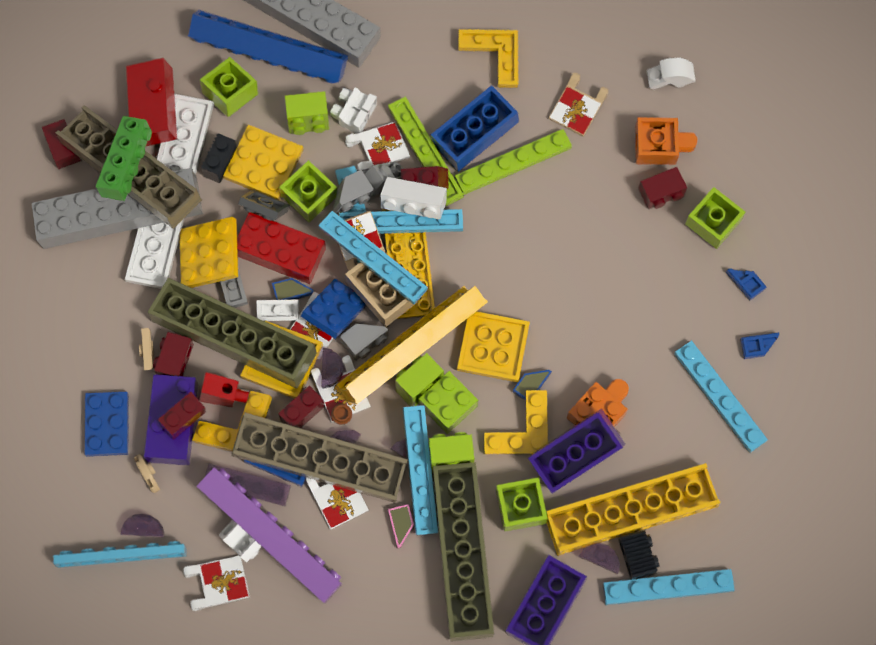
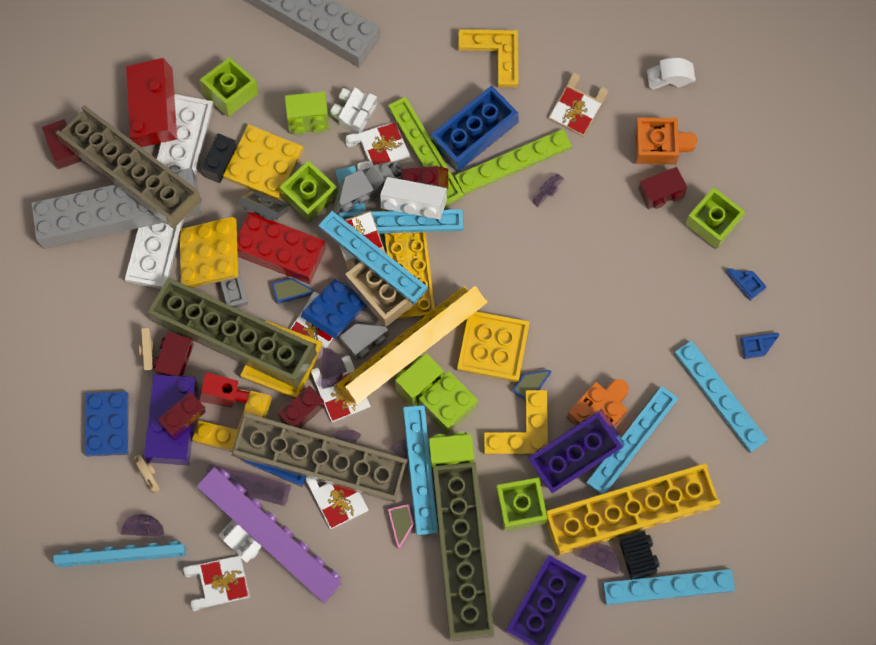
(124, 158): bright green brick -> none
(267, 46): blue brick -> none
(278, 310): white plate -> none
(341, 414): dark orange plate -> none
(549, 188): none -> clear purple plate
(634, 439): none -> medium azure plate

